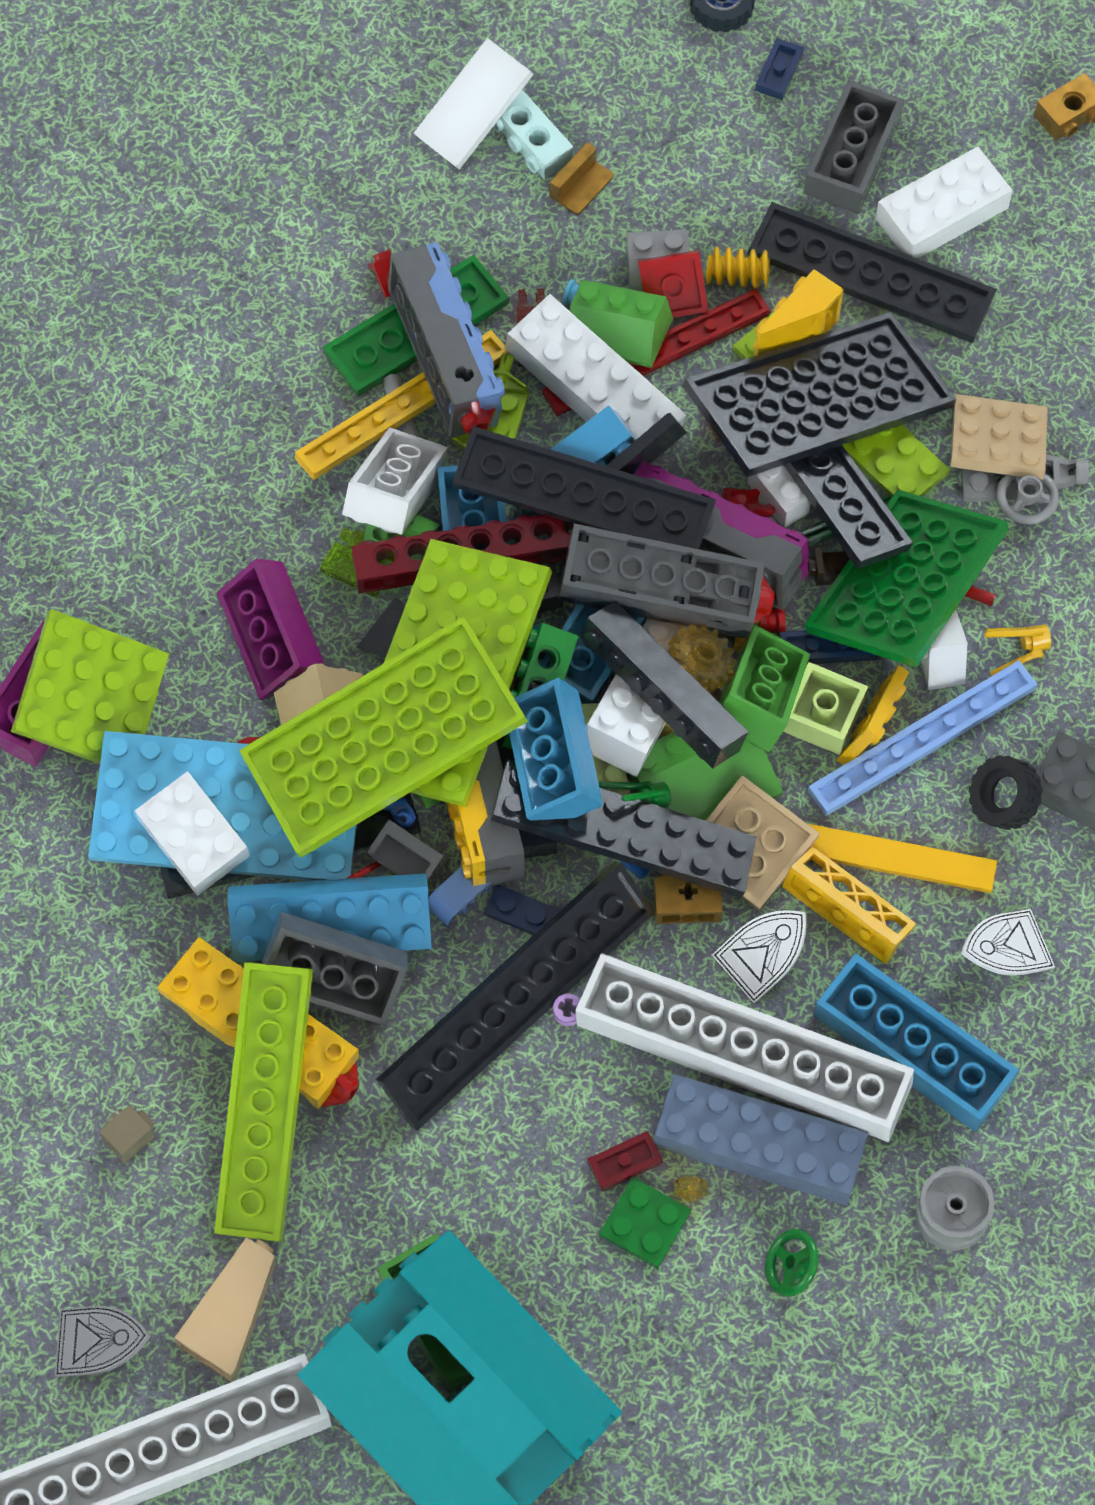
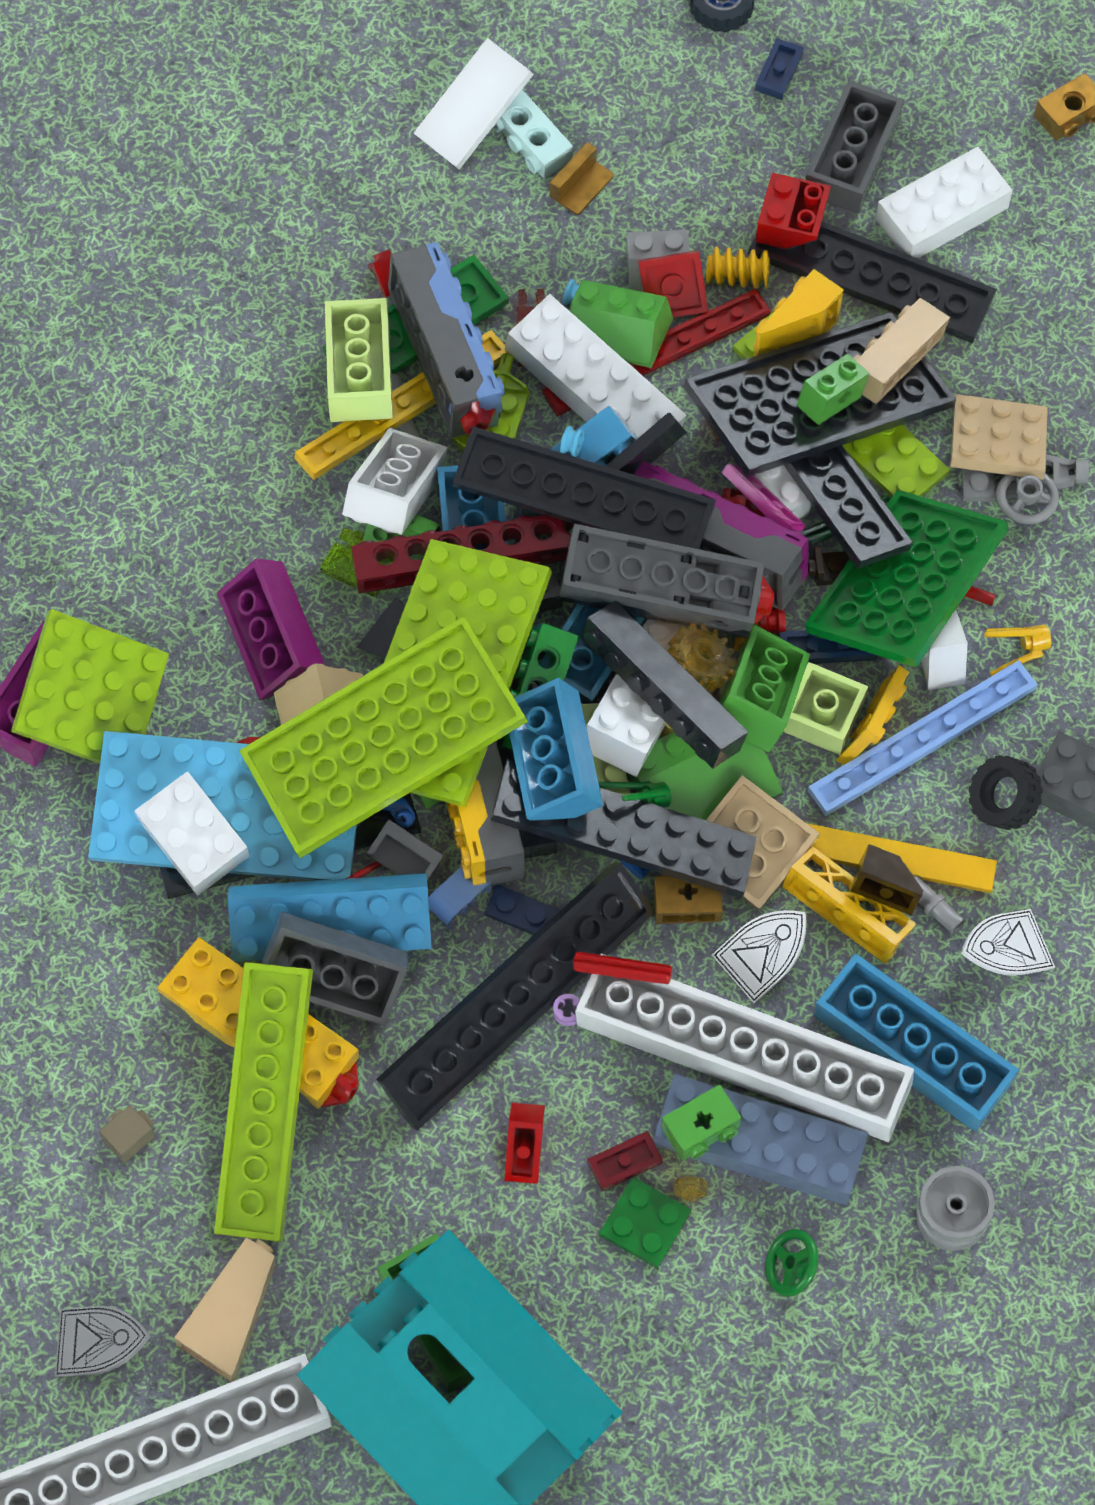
(358, 360): none -> yellowish green brick
(524, 1143): none -> red slope
(572, 441): none -> medium azure bush
(622, 968): none -> red axle
(711, 1108): none -> bright green brick
(763, 498): none -> dark pink tile
(791, 211): none -> red slope
(833, 389): none -> bright green brick
(886, 880): none -> dark brown slope
(901, 347): none -> tan brick
(935, 906): none -> light grey pin

